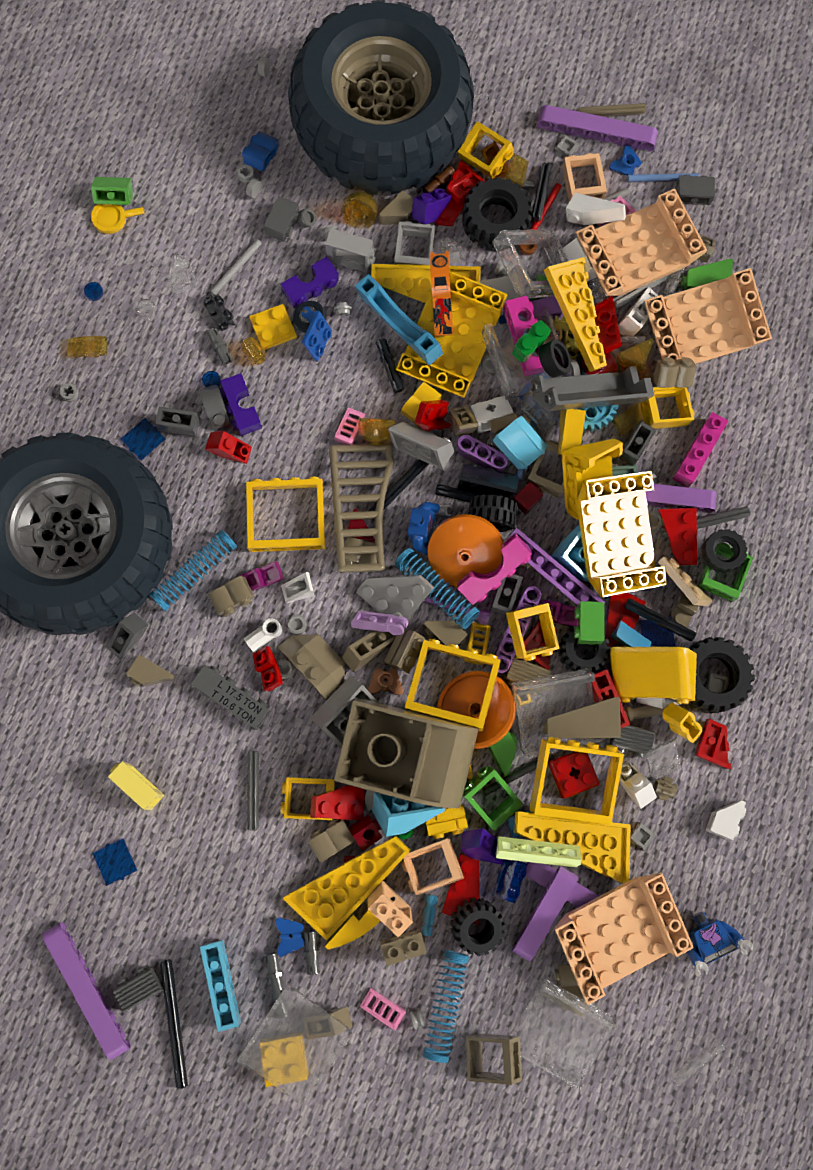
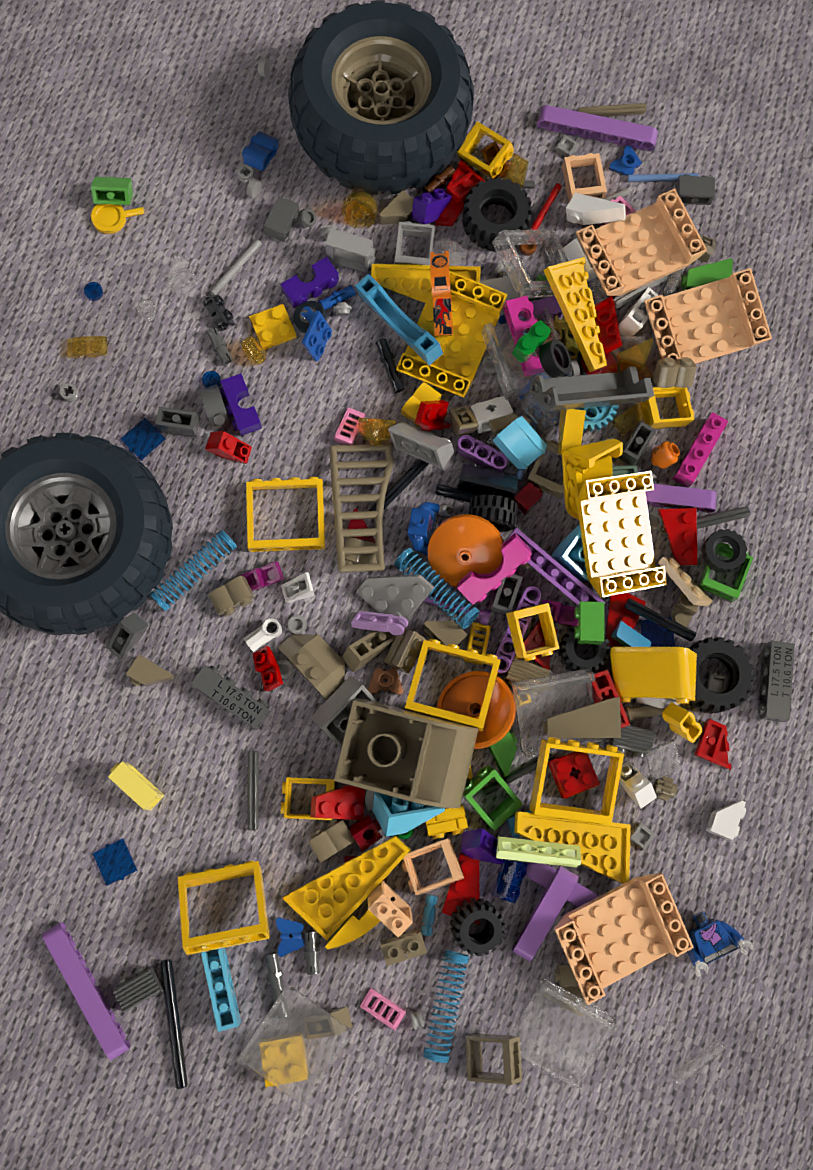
(229, 937): none -> yellow window
(337, 297): none -> blue pin
(541, 192): black axle -> none
(665, 455): none -> orange head
(777, 681): none -> dark grey brick

